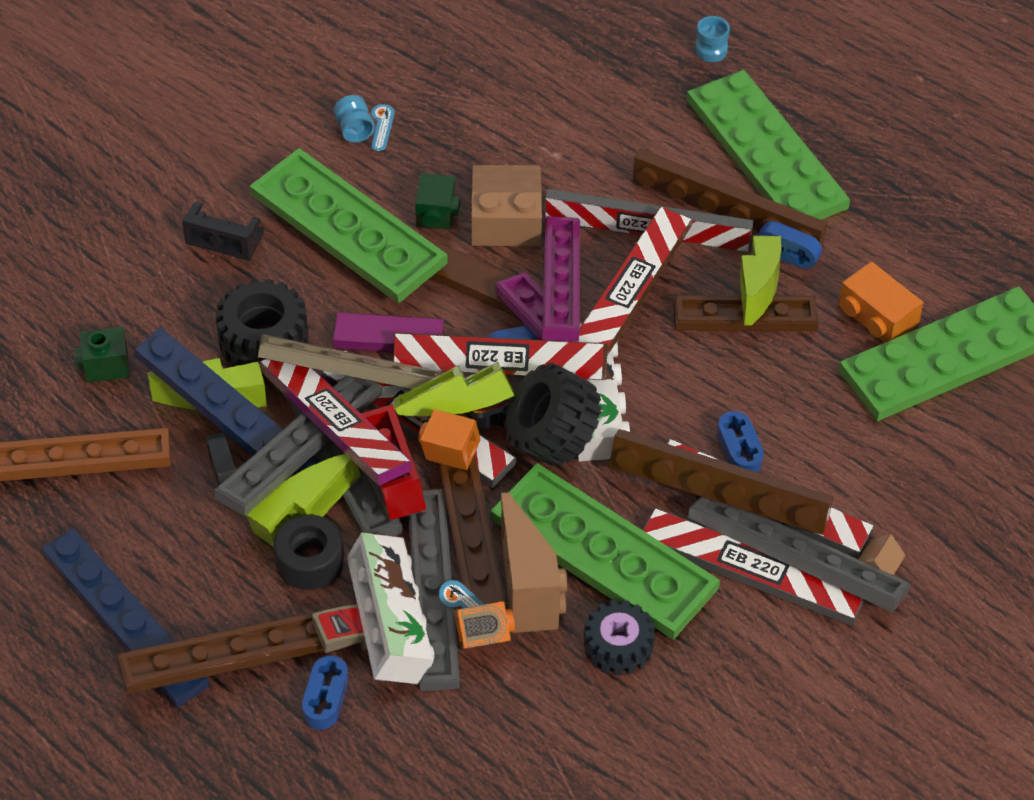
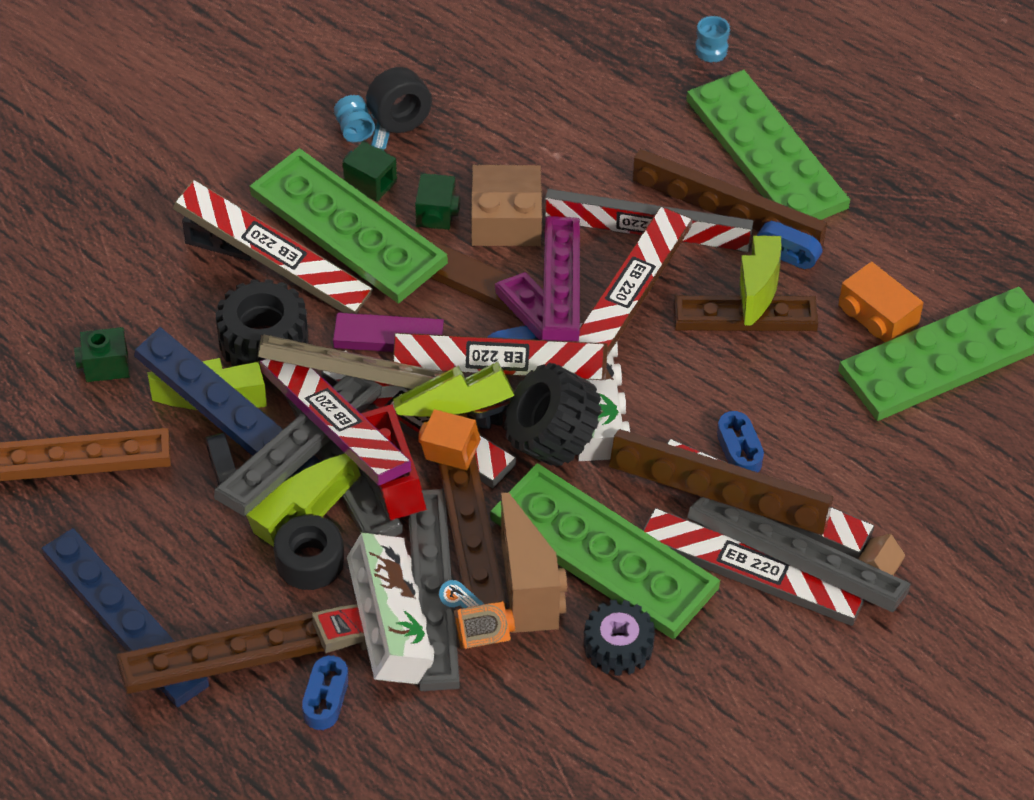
(272, 248): none -> tile
(370, 170): none -> dark green brick
(389, 87): none -> black tyre

